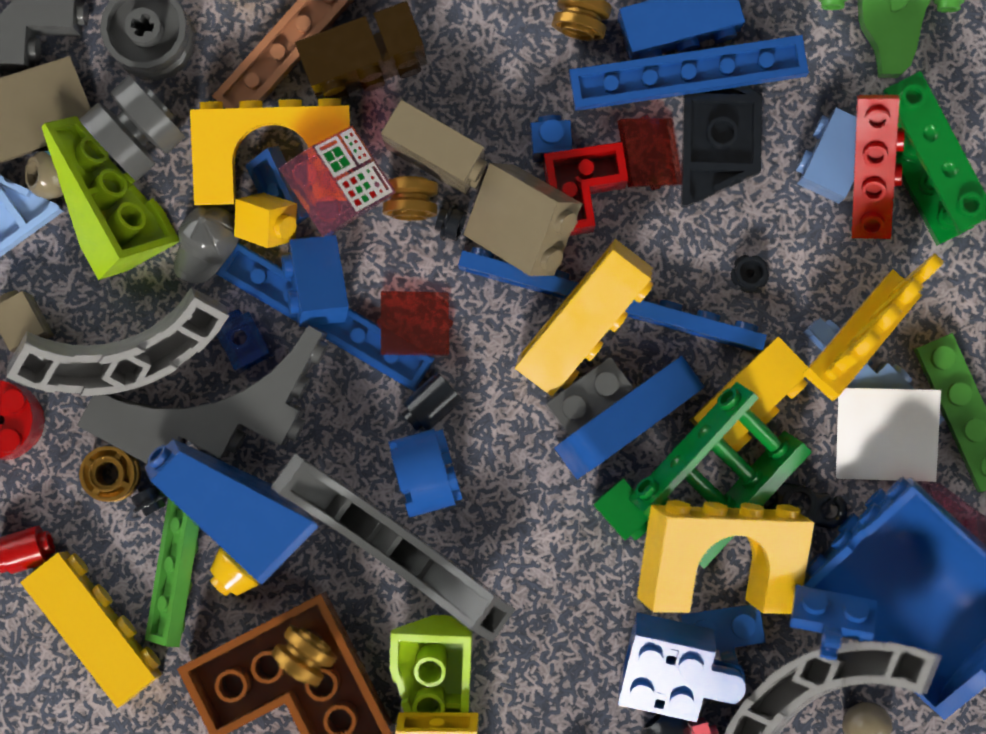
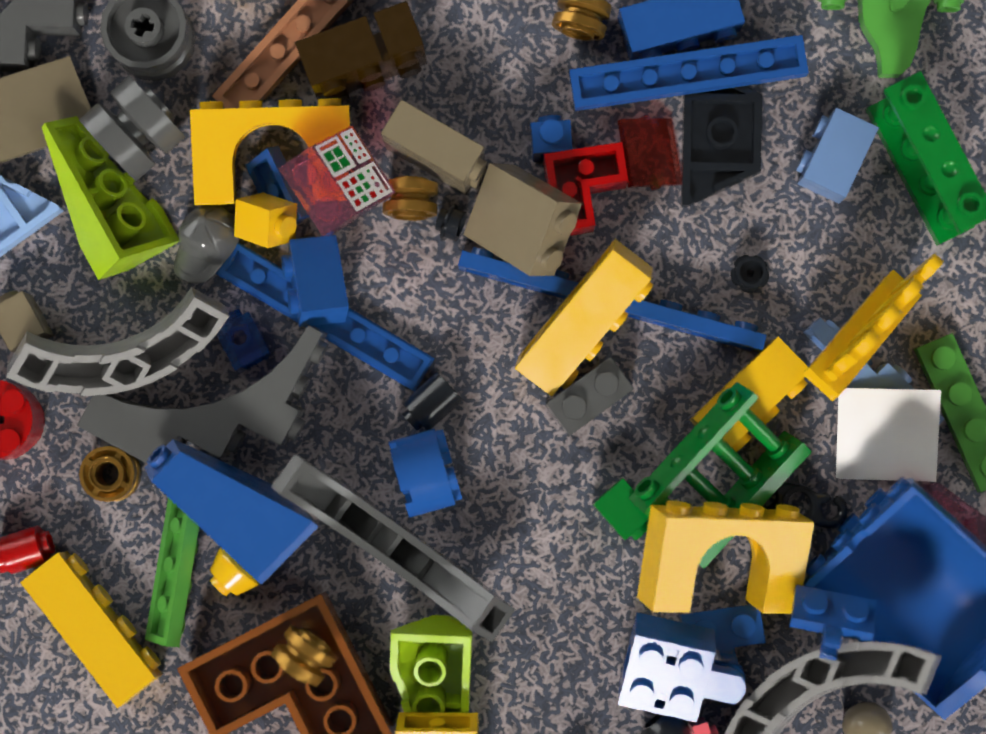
(42, 176): dark tan piece -> none
(149, 500): black plate -> none
(414, 323): clear red piece -> none
(629, 417): blue beam -> none
(876, 165): red bracket -> none

